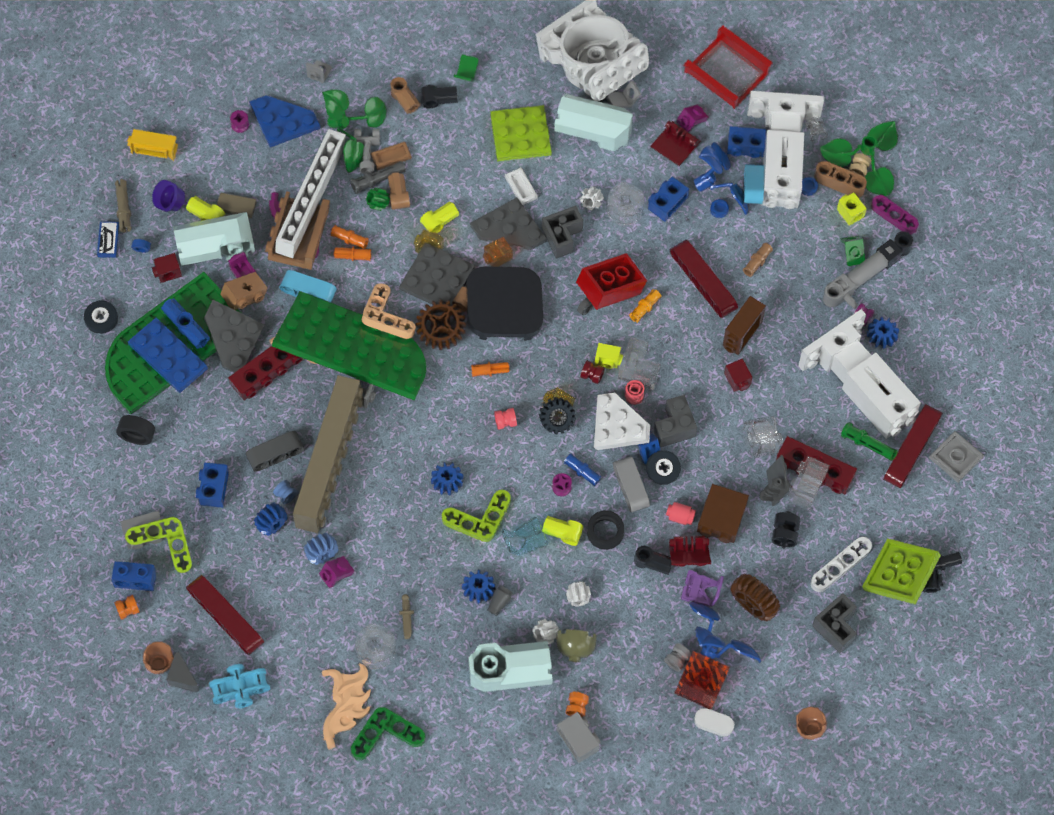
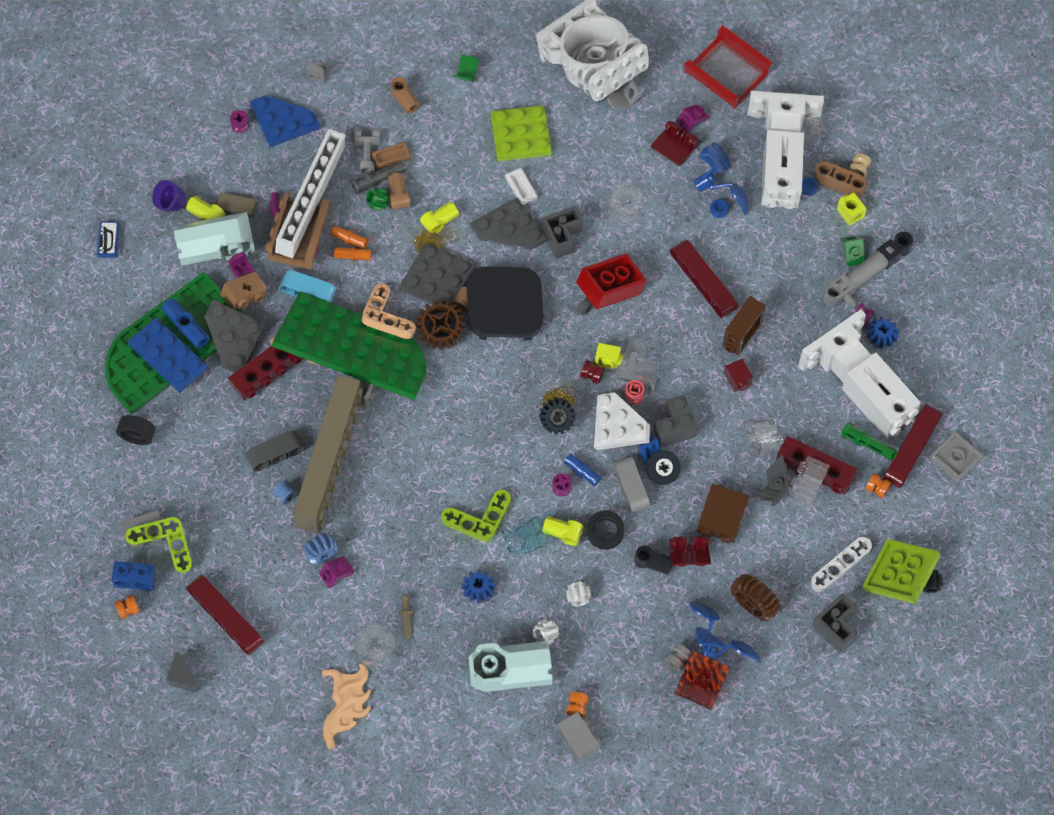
(94, 323): black bush -> none
(123, 211): dark tan pin -> none
(141, 245): blue tile -> none
(152, 144): yellow window -> none
(158, 657): nougat hair -> none
(166, 268): dark red brick -> none
(215, 485): blue brick -> none
(246, 684): medium azure axle -> none
(270, 519): blue gear -> none
(336, 104): green plant -> none
(387, 725): green beam -> none
(434, 96): black piece -> none
(441, 483): blue gear -> none
(488, 369): orange axle -> none
(497, 252): clear orange brick -> none
(500, 599): dark grey cone -> none
(505, 418): coral wheel -> none
(575, 644): olive cylinder -> none
(591, 198): white gear -> none
(594, 121): light aqua brick -> none
(645, 305): light orange pin -> none
(671, 200): blue brick -> none
(681, 513): coral brick -> none
(695, 586): medium lavender piece -> none
(714, 722): white tile -> none
(746, 138): blue brick -> none
(753, 184): medium azure beam -> none
(757, 259): medium nougat pin -> none
(786, 529): black wheel -> none
(811, 723): nougat hair -> none
(878, 485): none -> orange wheel
(881, 136): green plant -> none
(894, 207): magenta beam -> none
(948, 560): black pin -> none

